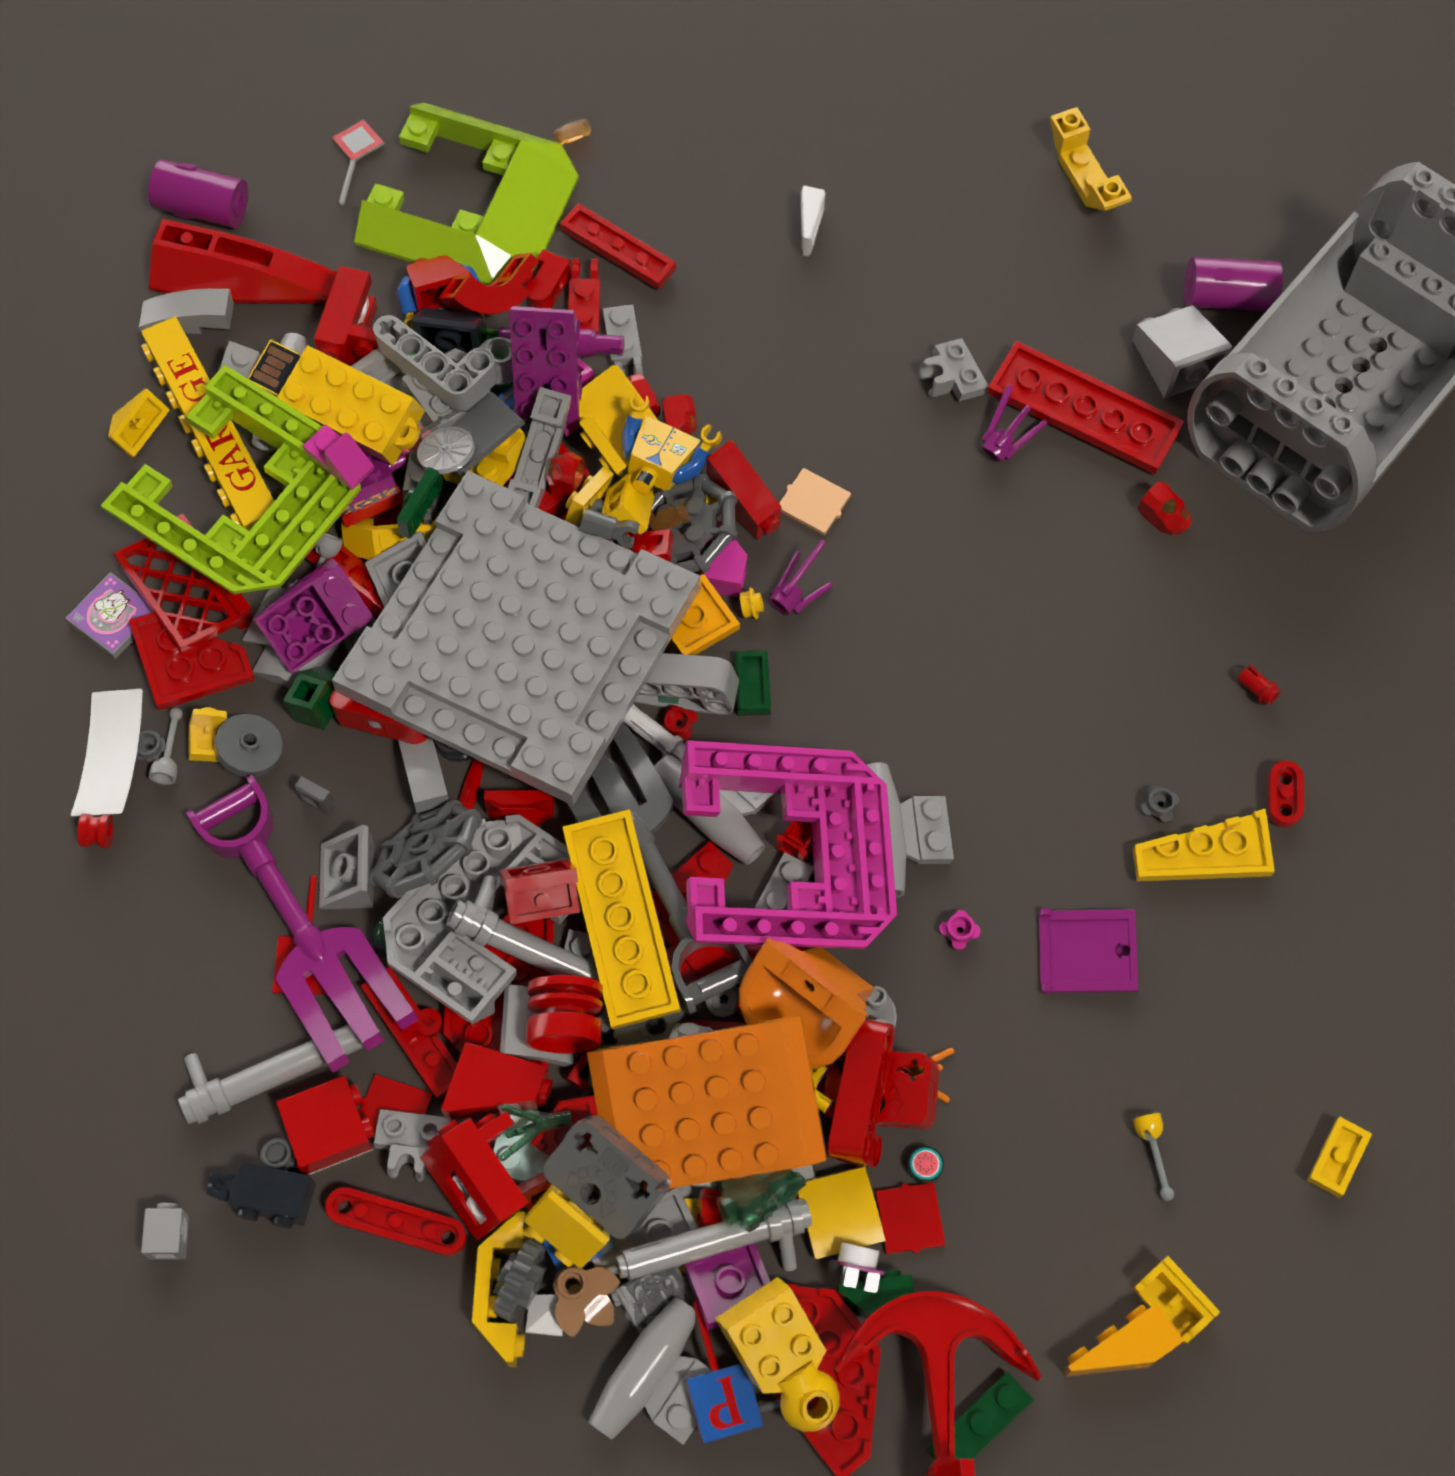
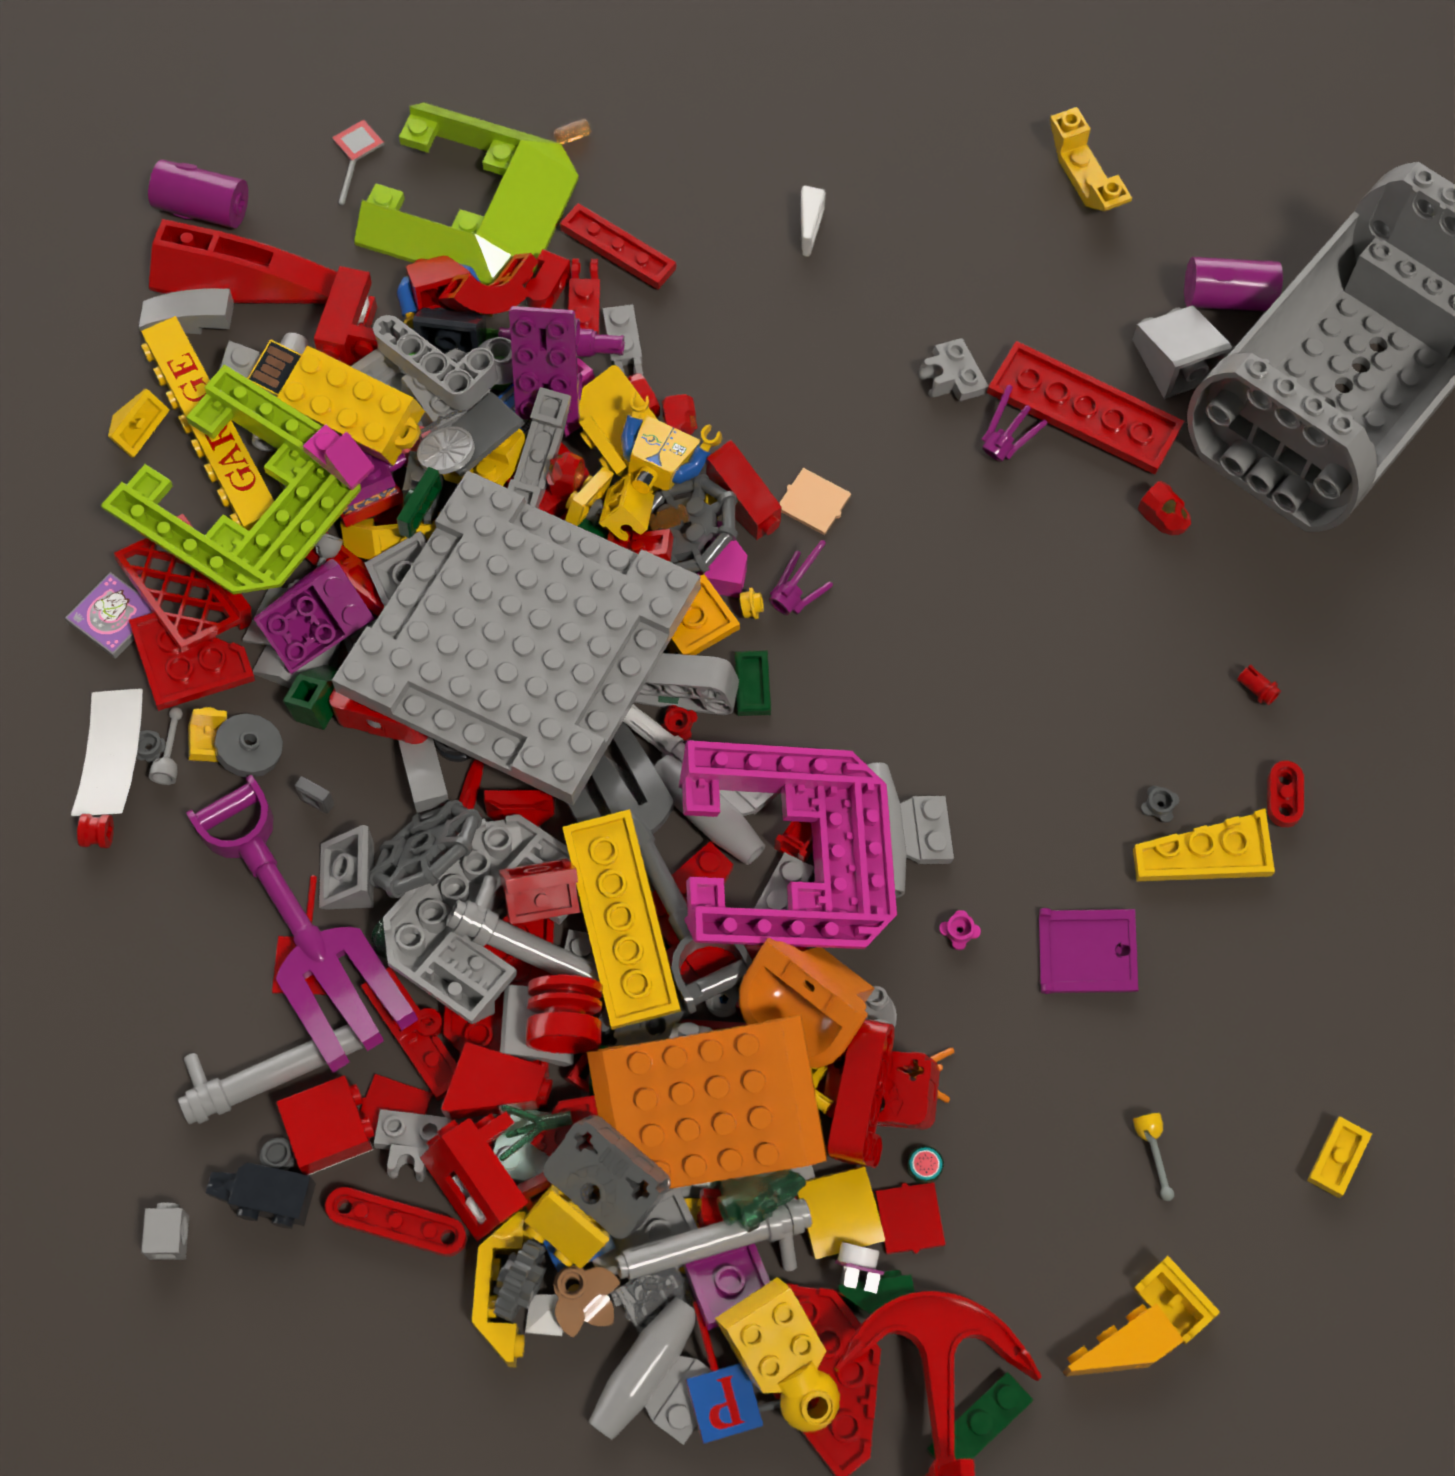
(609, 527): dark grey bar -> none

